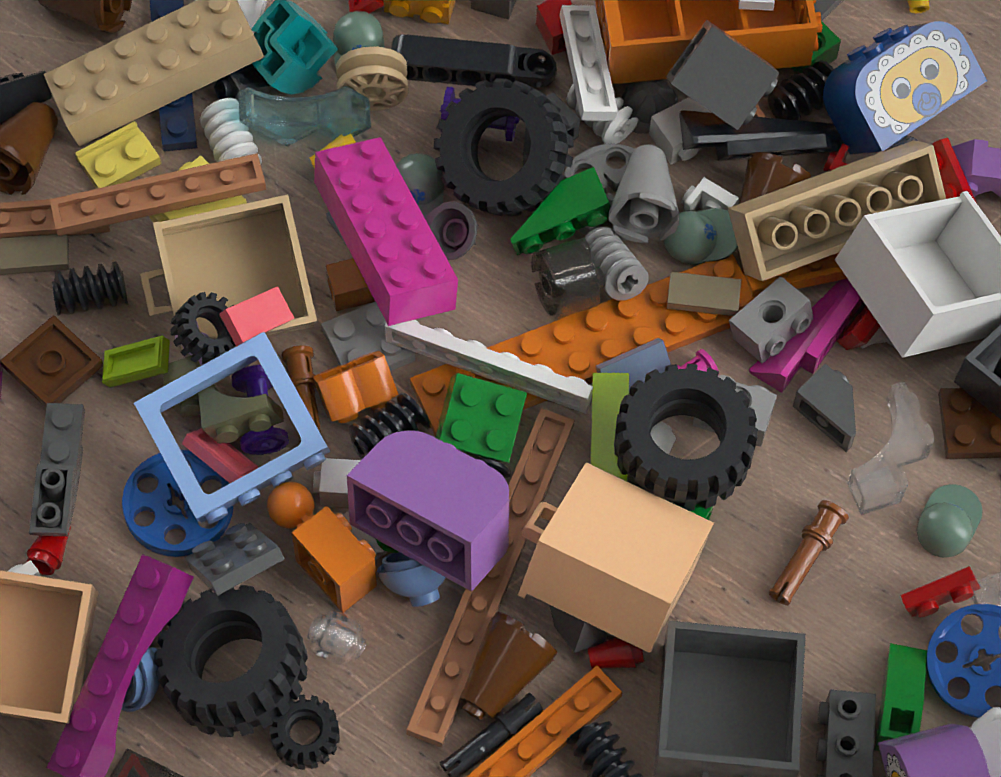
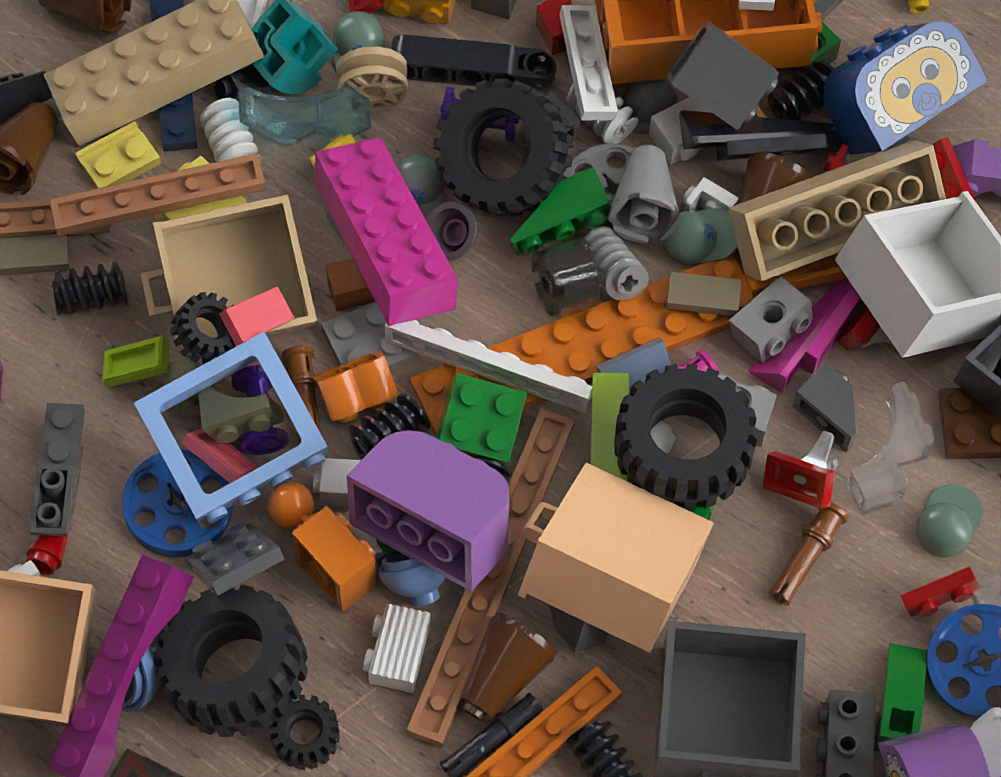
(51, 362): reddish brown plate -> none
(336, 637): clear head -> none
(398, 648): none -> white brick
(615, 654): red cone -> none
(803, 479): none -> red piece

